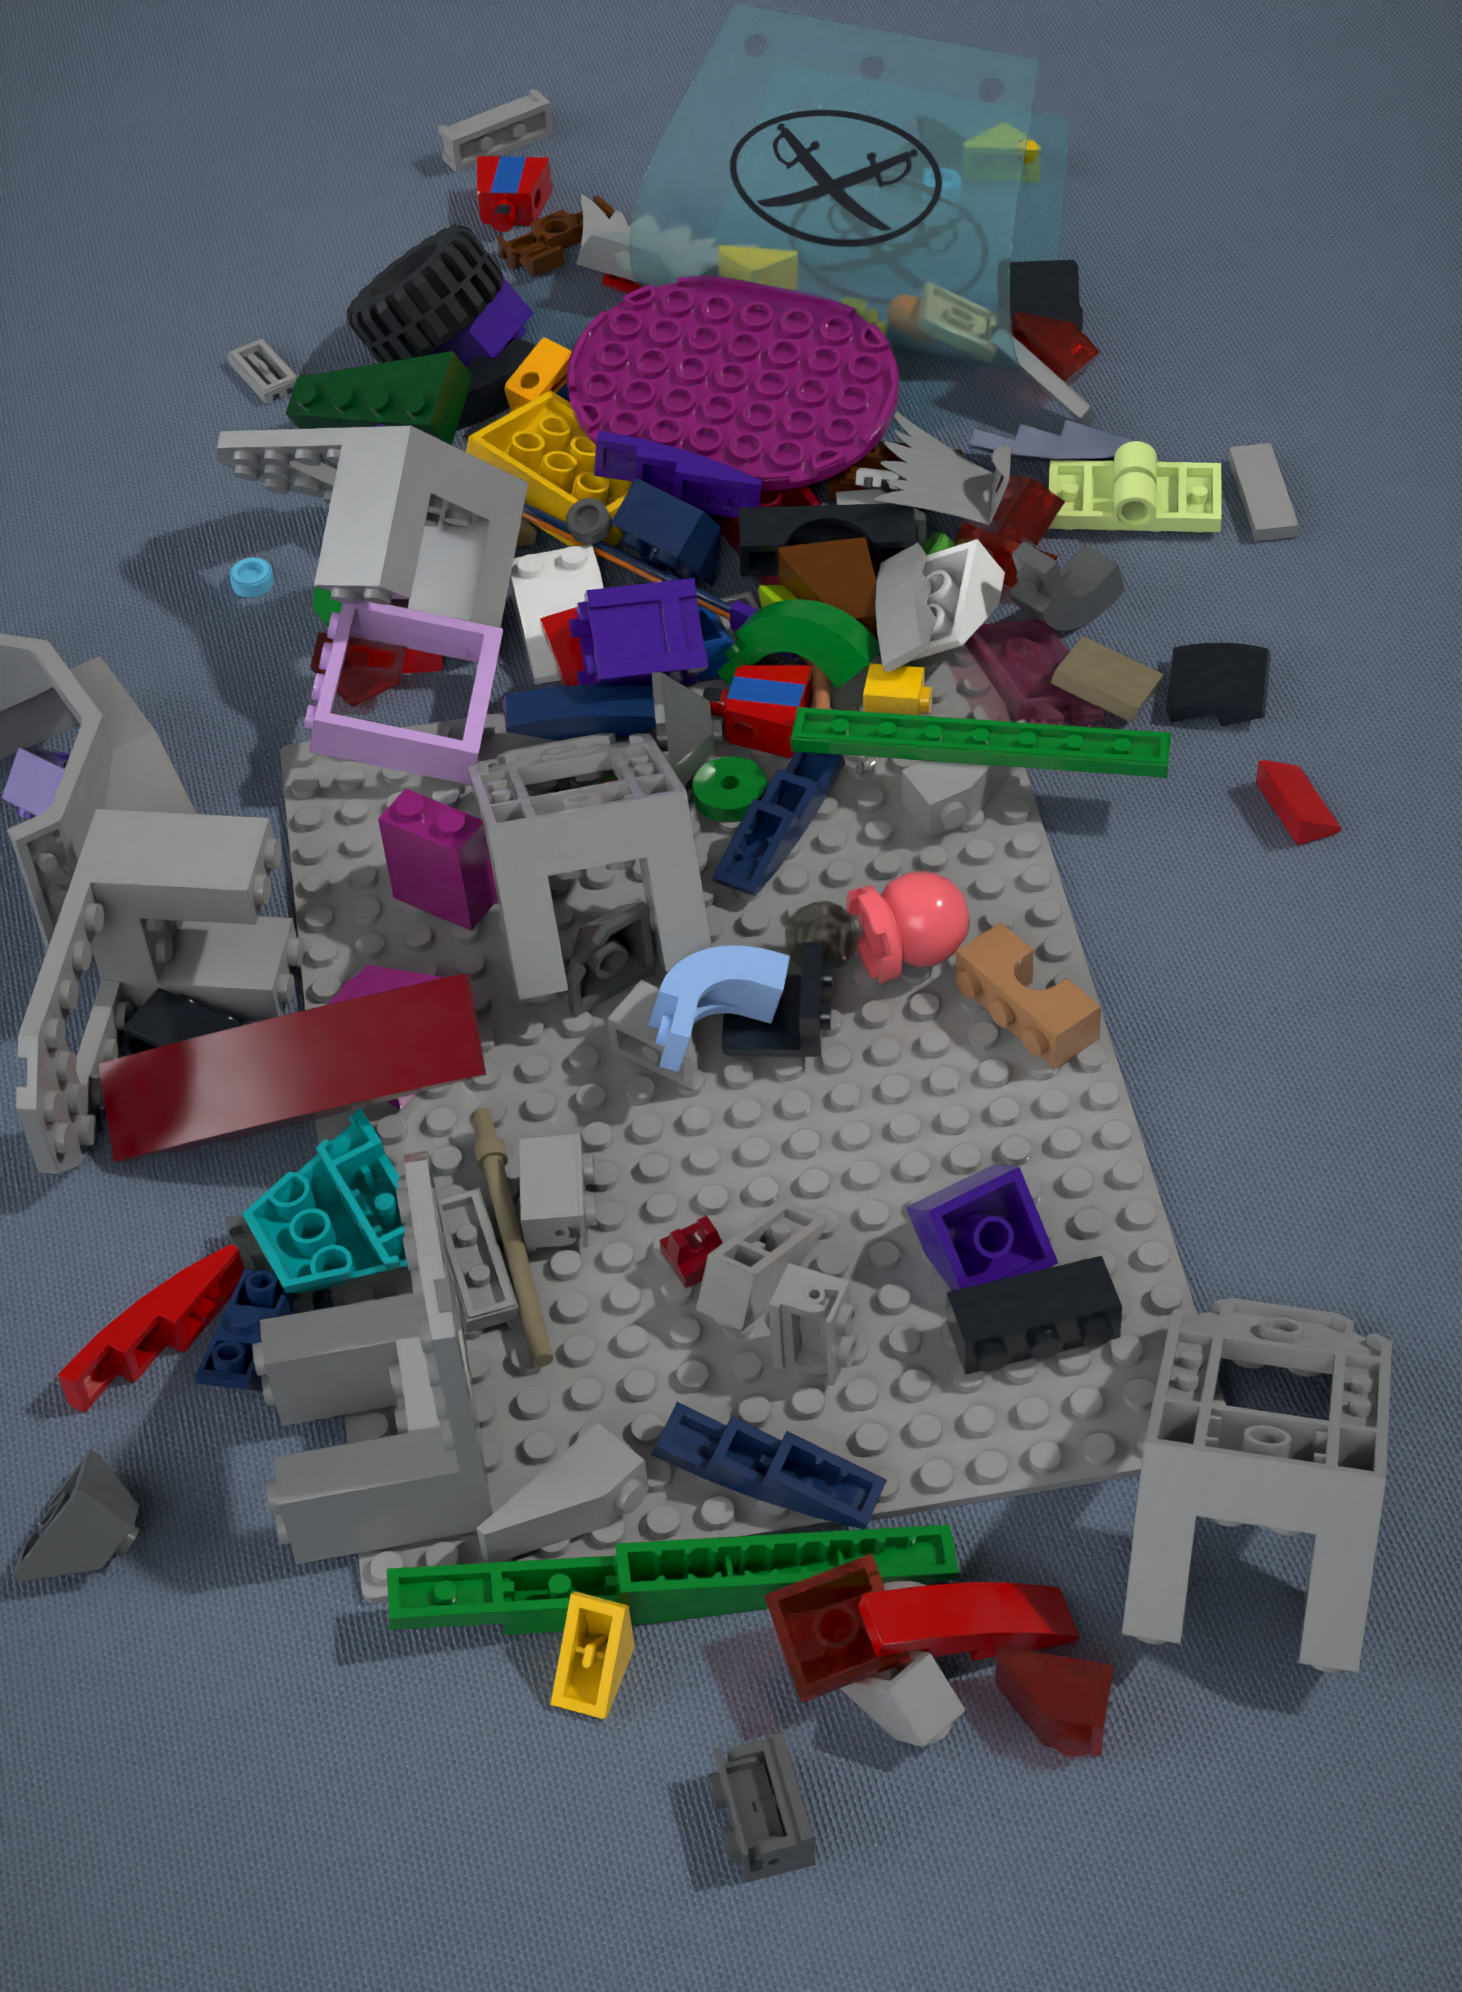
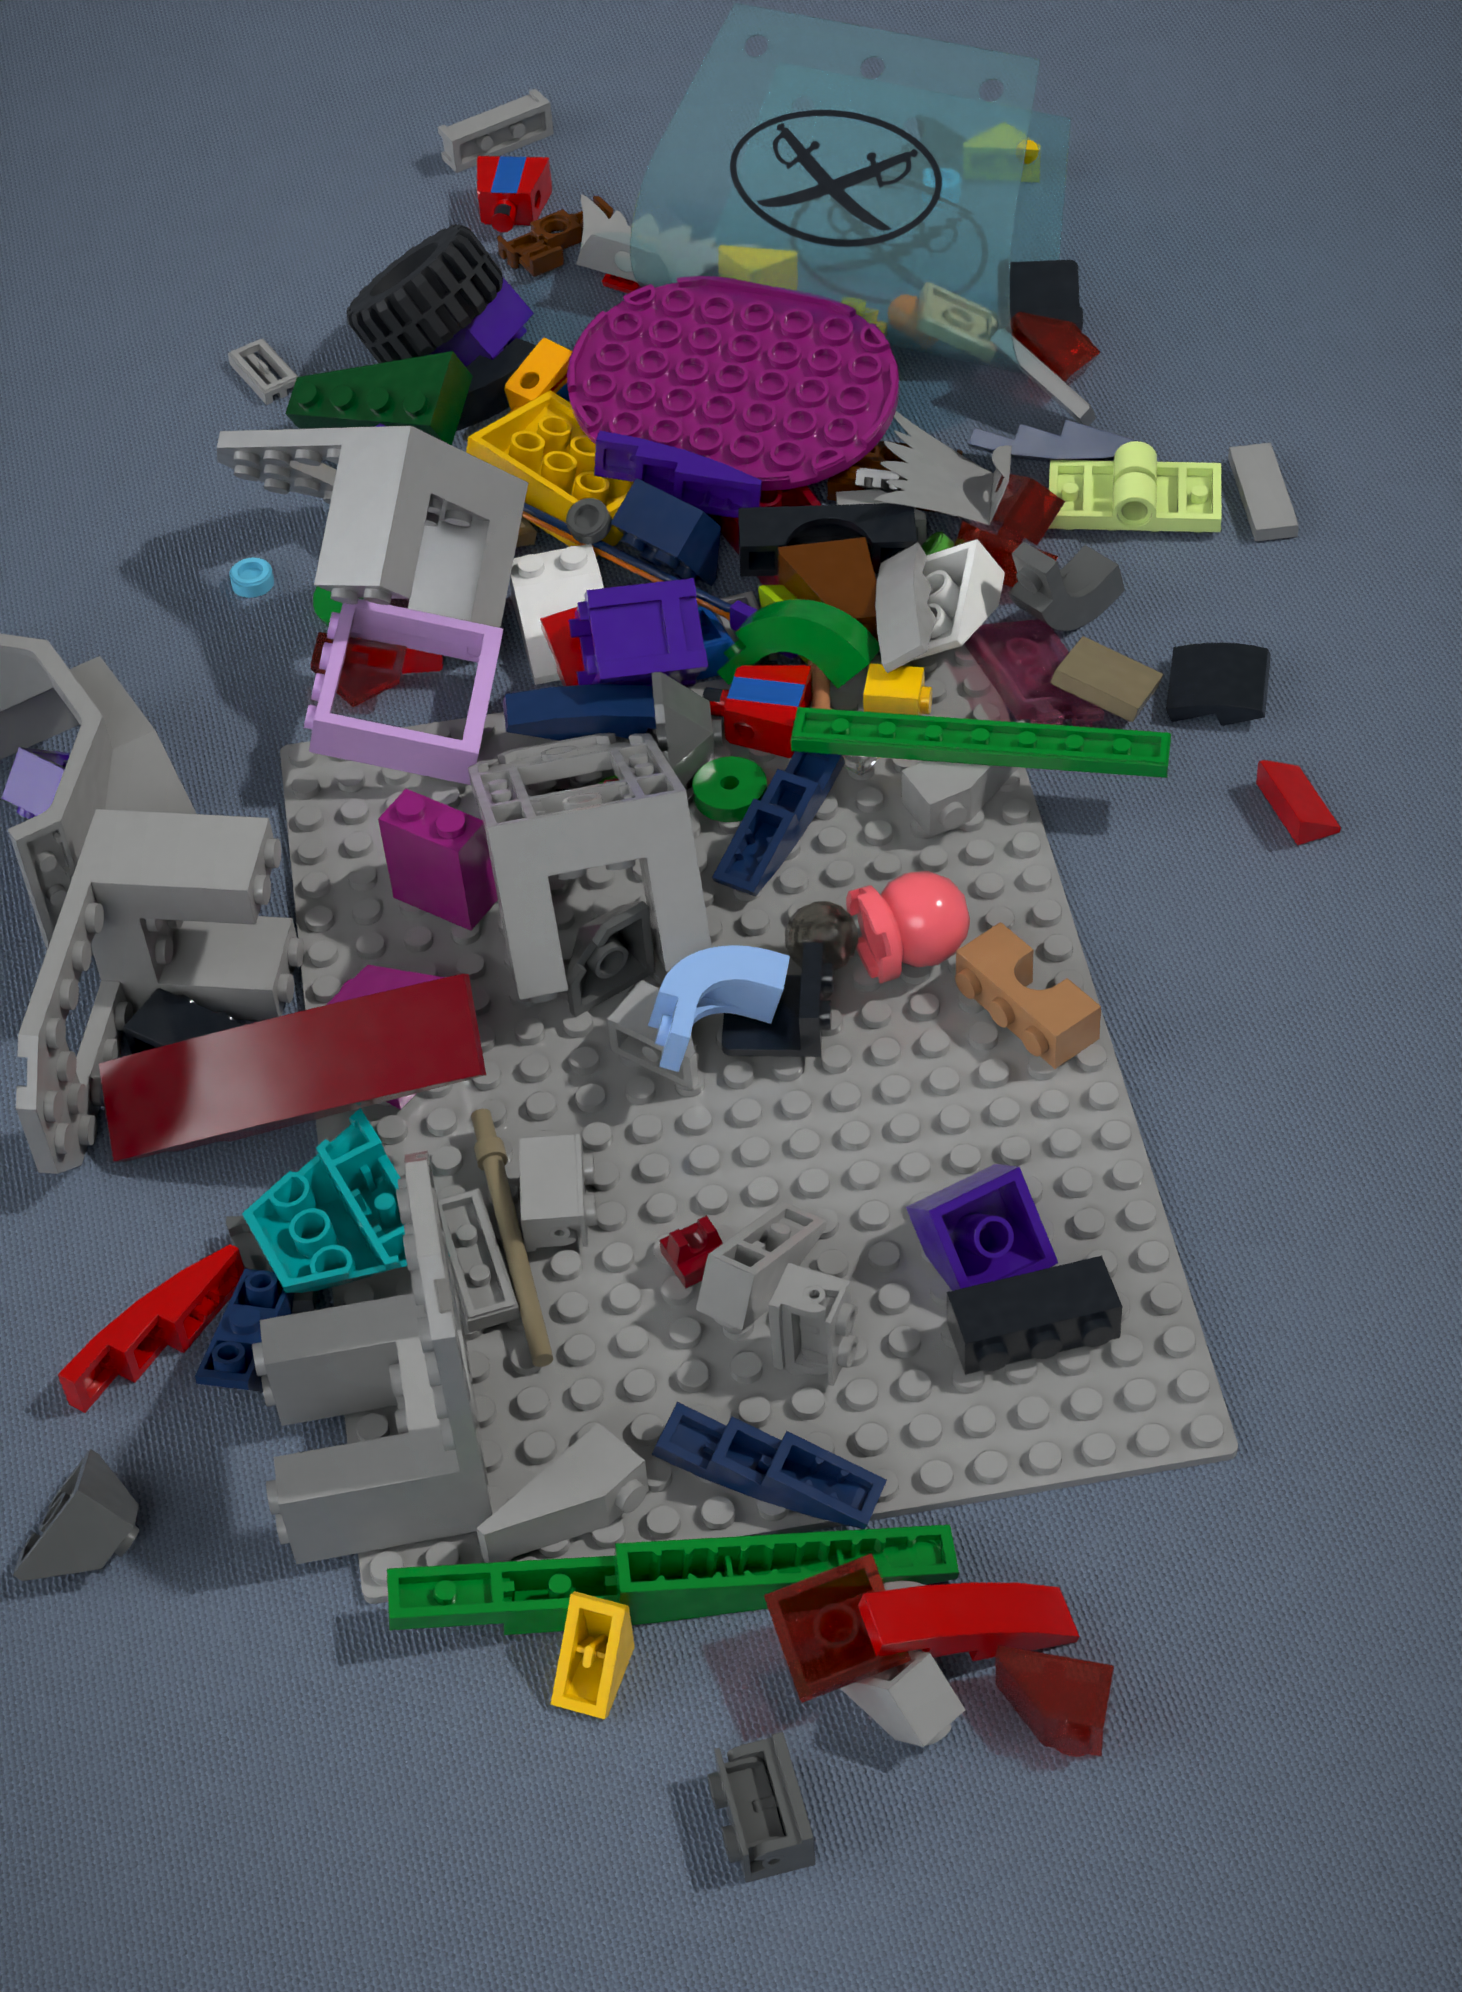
(1264, 1467): light grey bracket -> none

